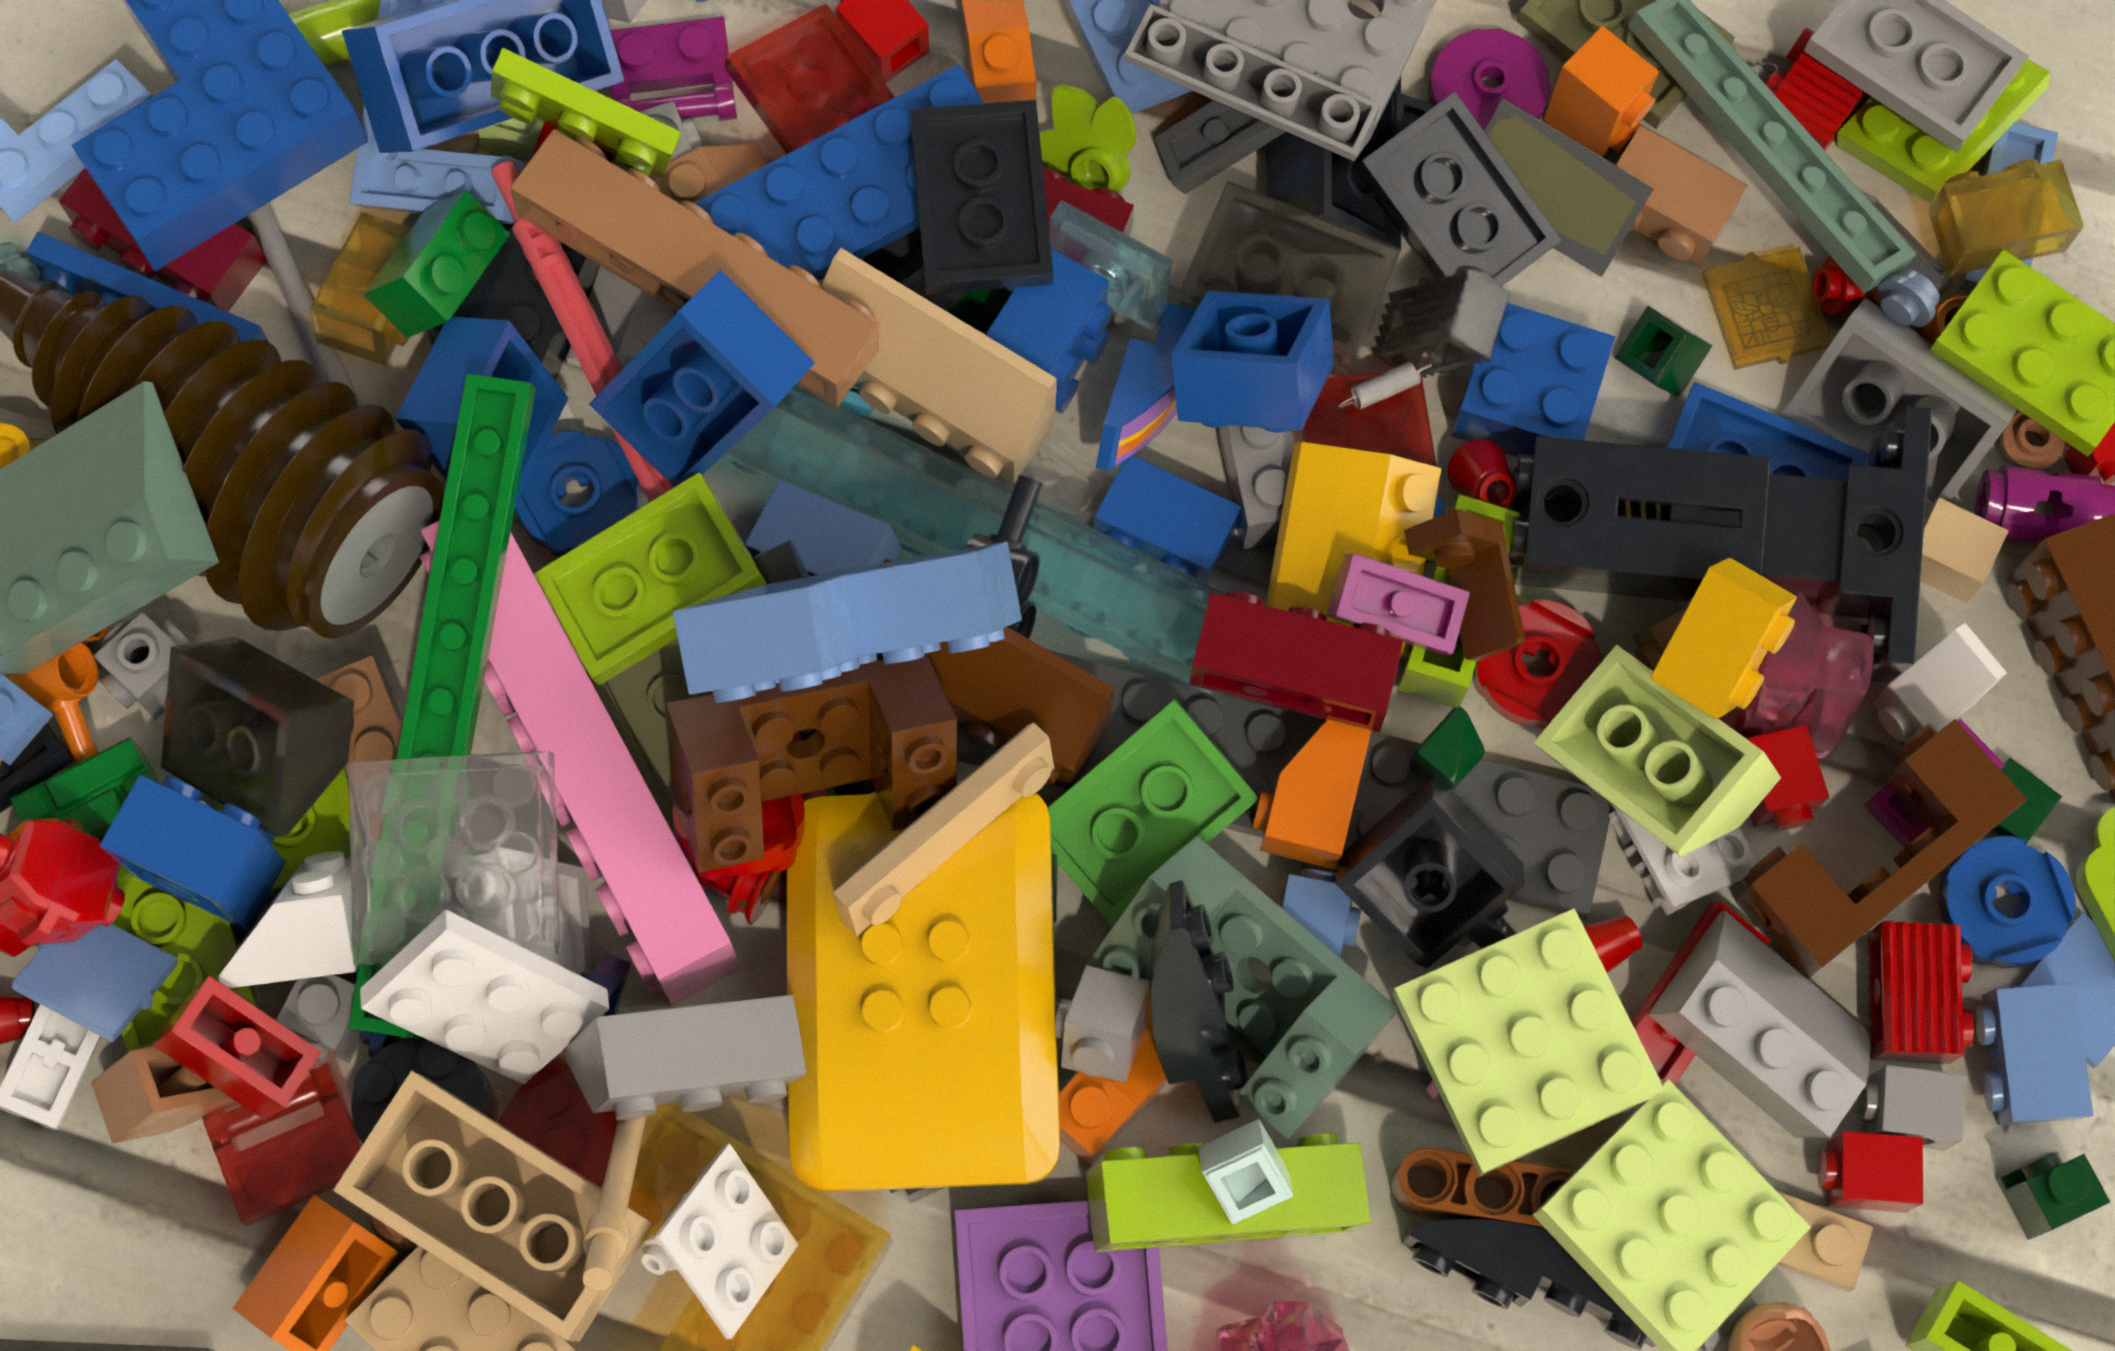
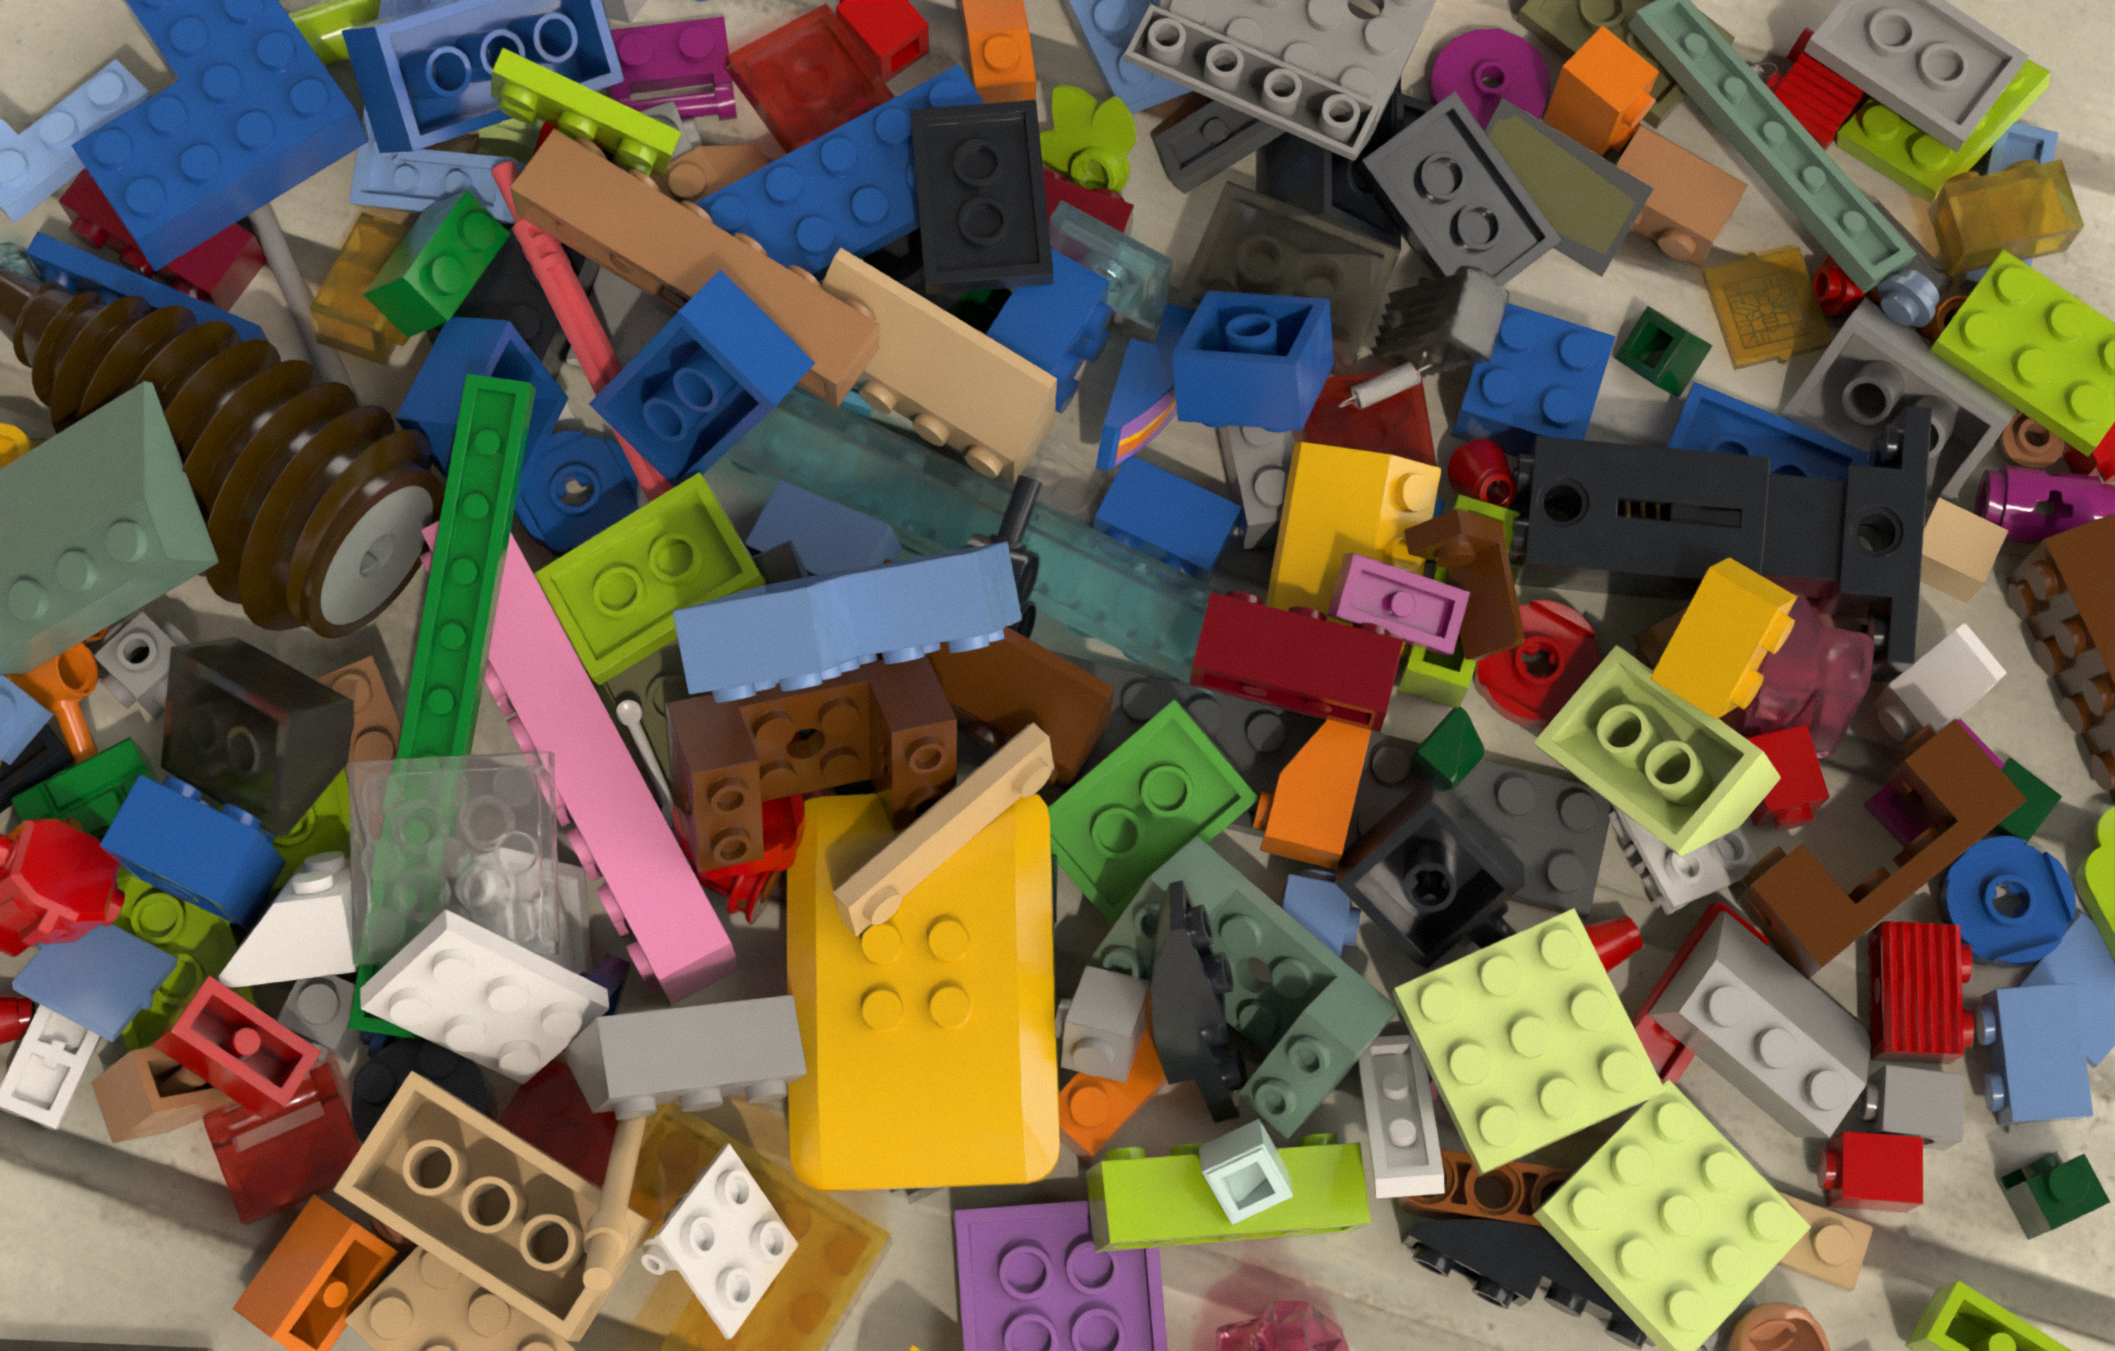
(630, 714): none -> white hinge
(1400, 1119): none -> white plate

